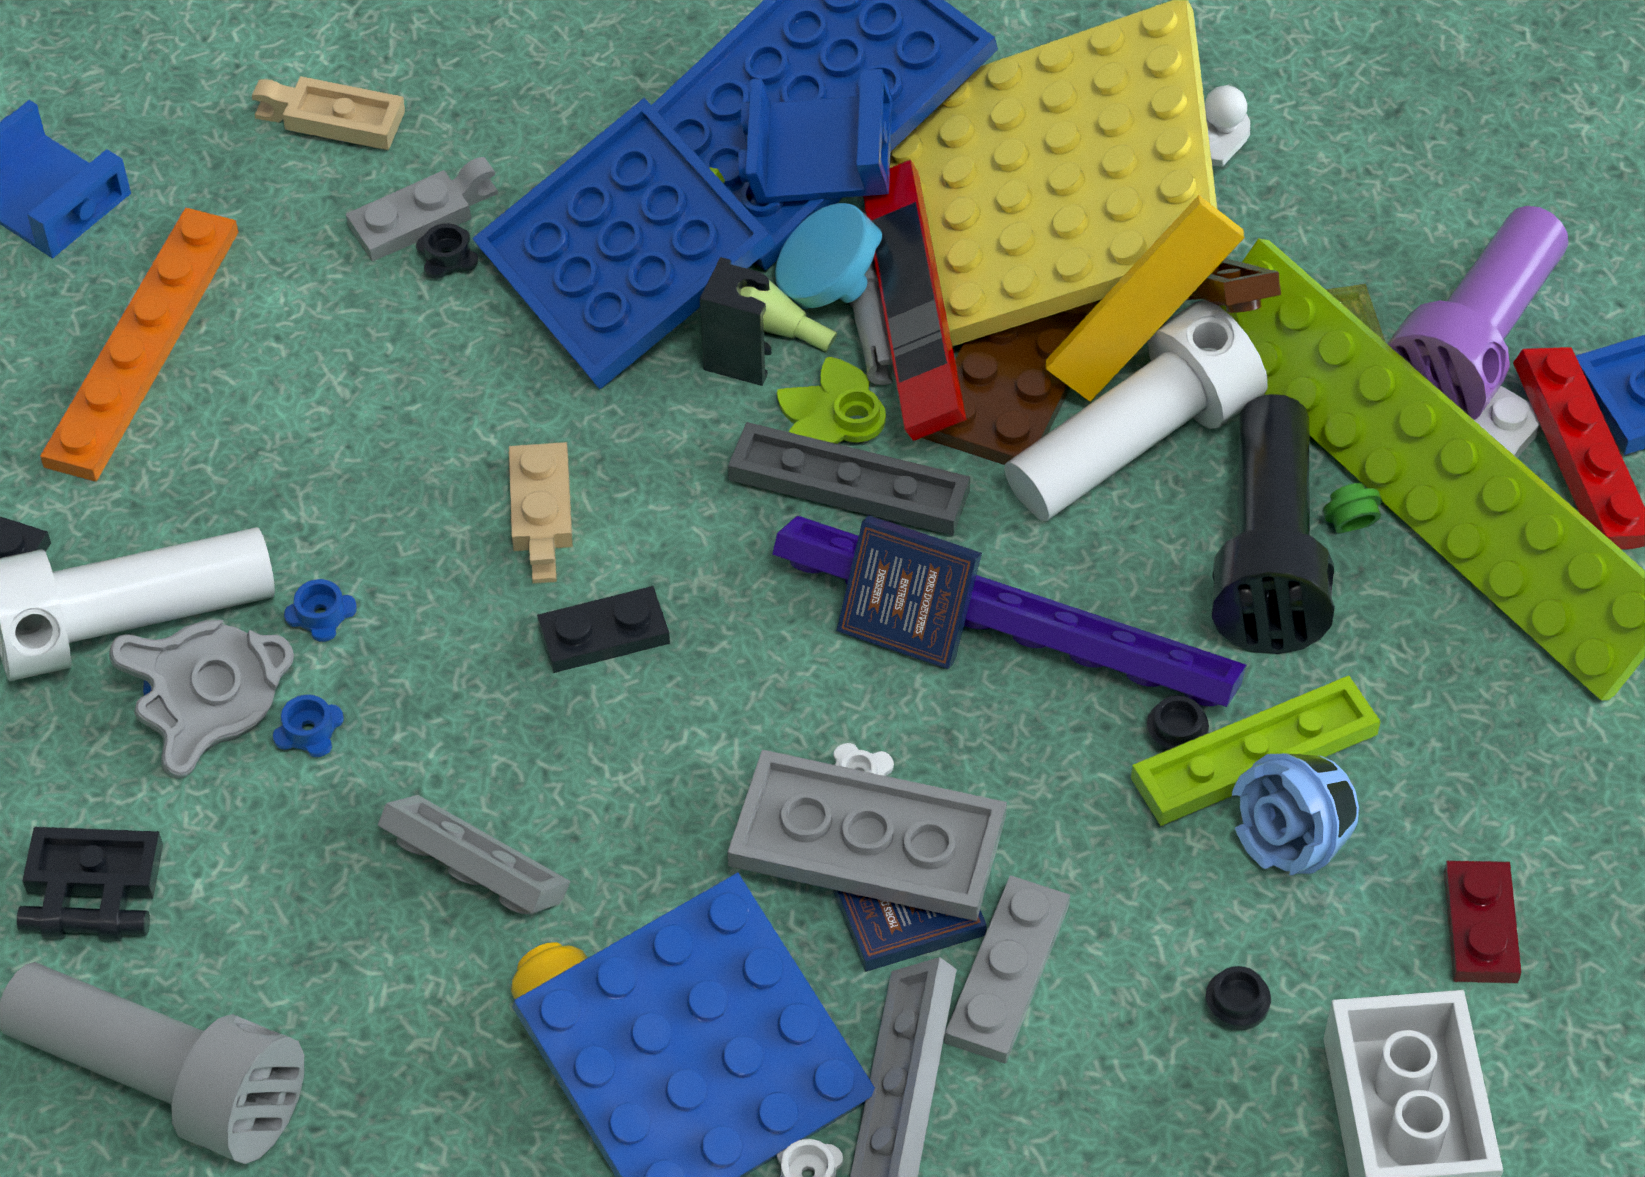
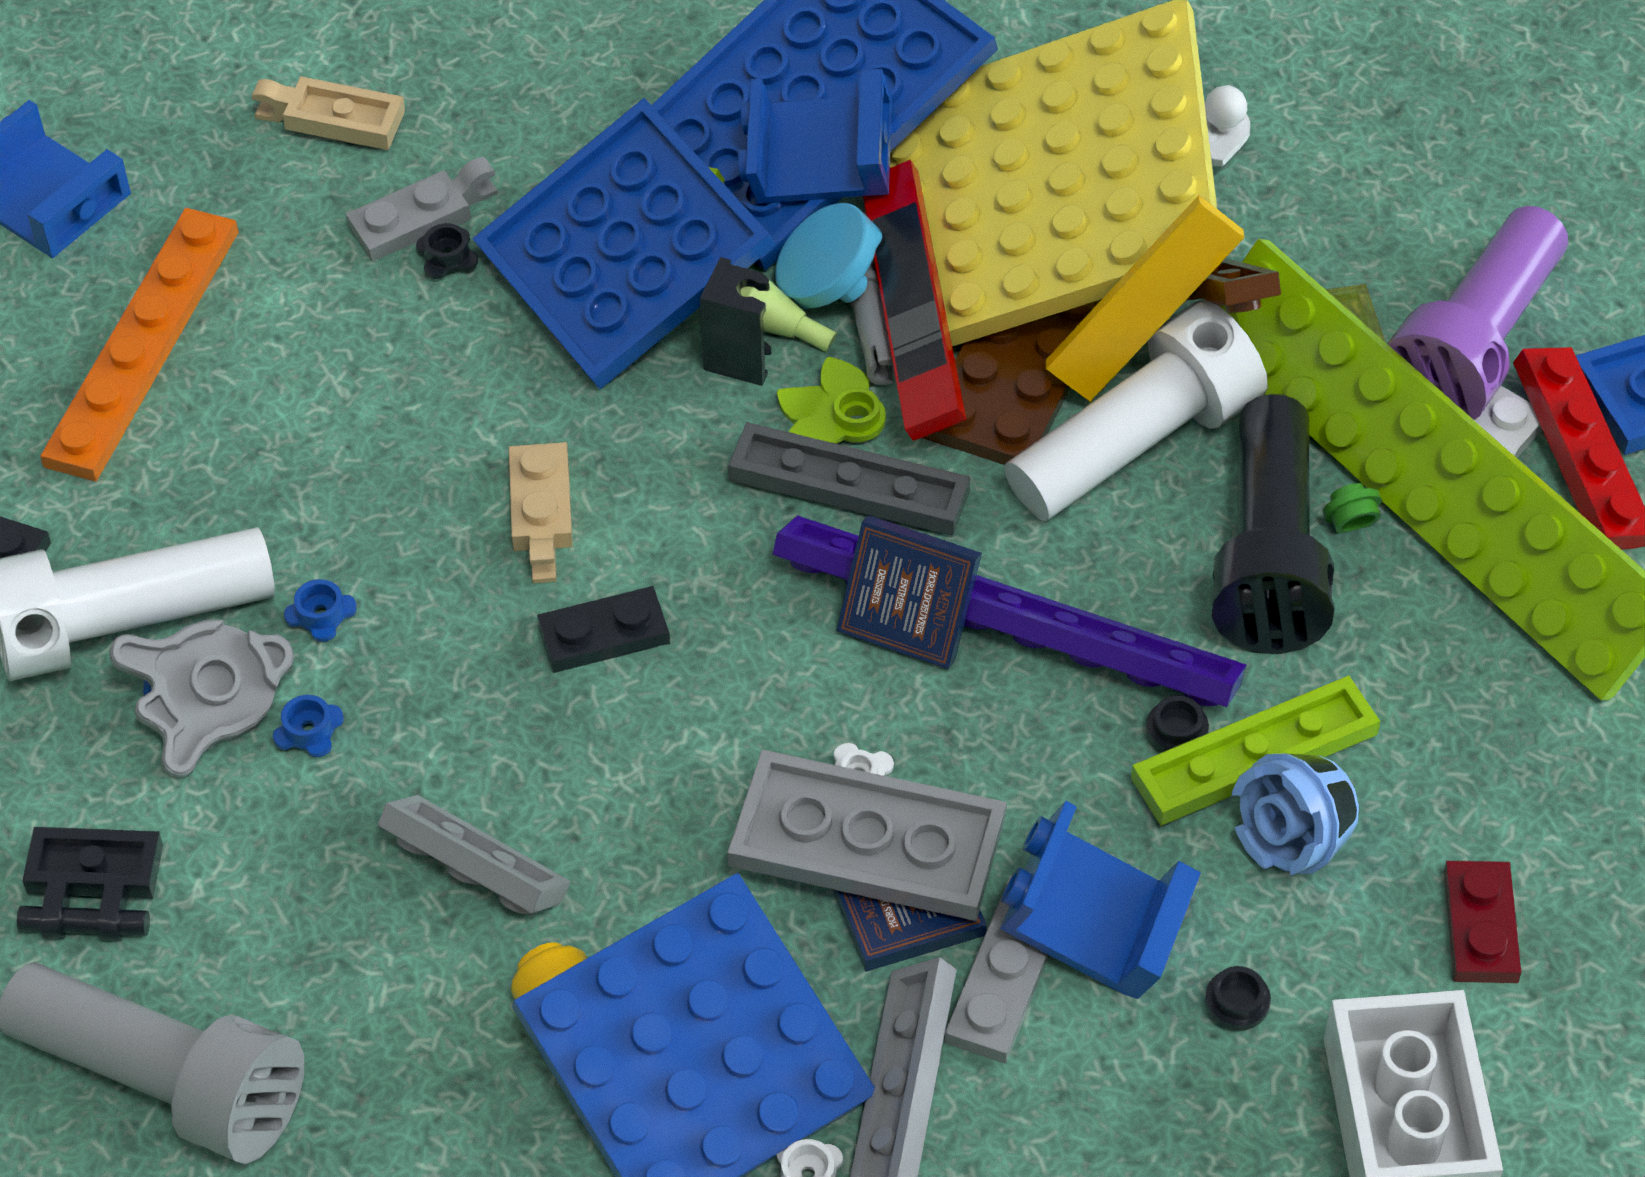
(1095, 907): none -> blue panel

